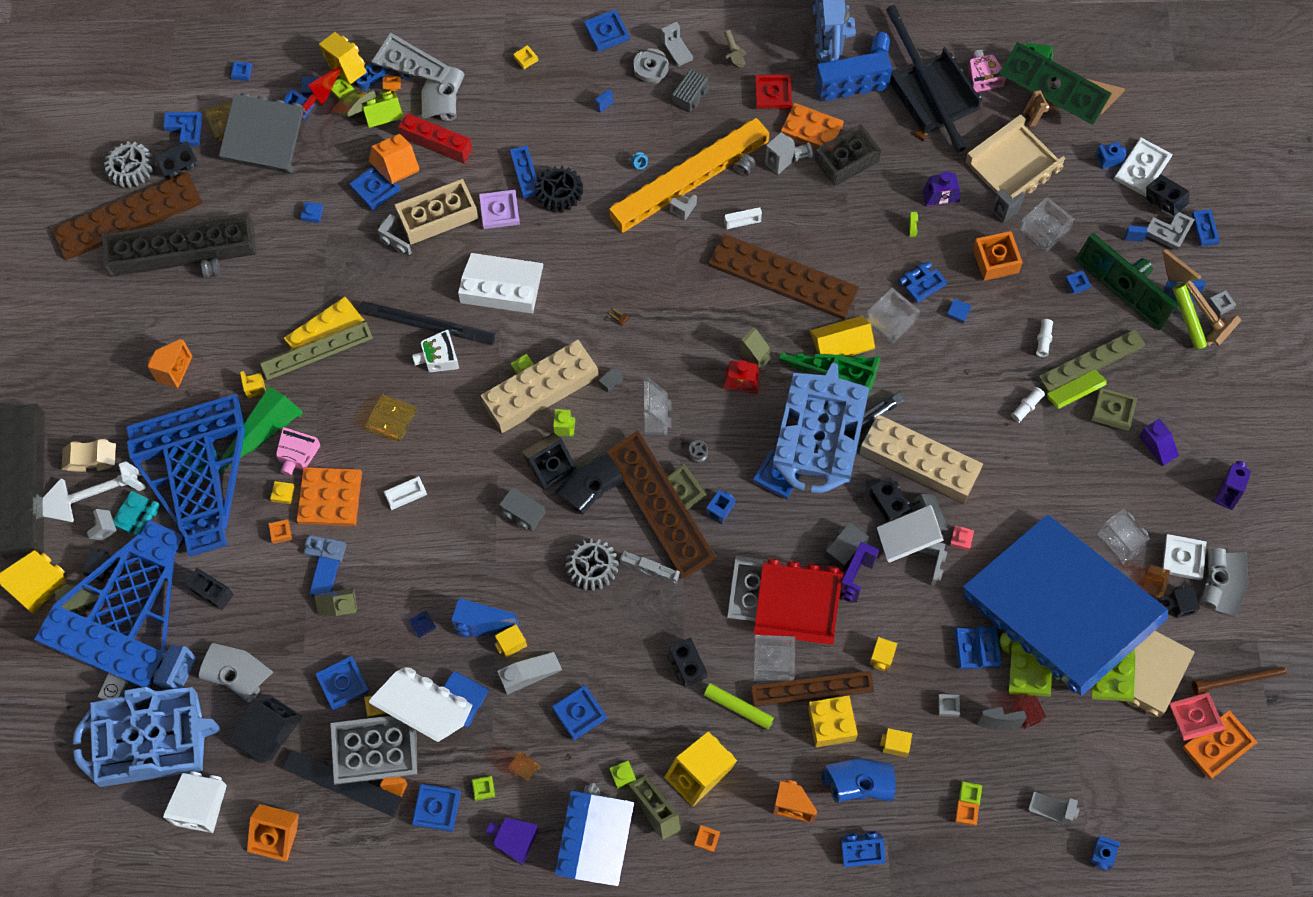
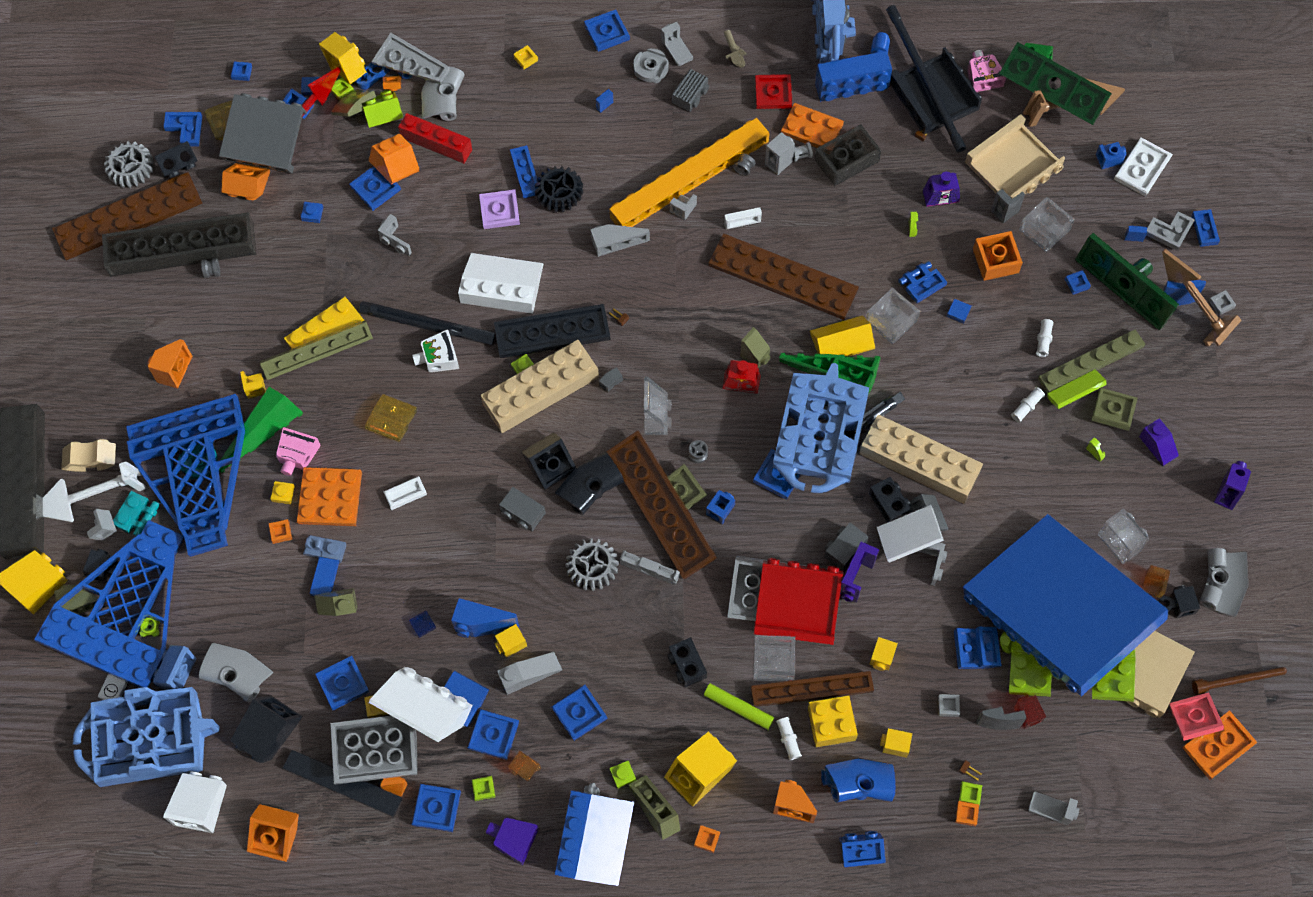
(144, 627): none -> lime plate
(209, 589): black brick -> none
(244, 181): none -> orange slope
(436, 211): tan brick -> none
(493, 734): none -> blue plate
(551, 330): none -> black plate
(564, 423): lime brick -> none
(614, 238): none -> light grey slope
(639, 165): dark azure plate -> none
(788, 738): none -> white pin
(962, 538): coral tile -> none
(963, 769): none -> reddish brown piece
(1094, 449): none -> lime tile
(1097, 858): blue brick -> none
(1167, 195): black brick -> none
(1184, 557): white plate -> none
(1189, 316): lime piece -> none

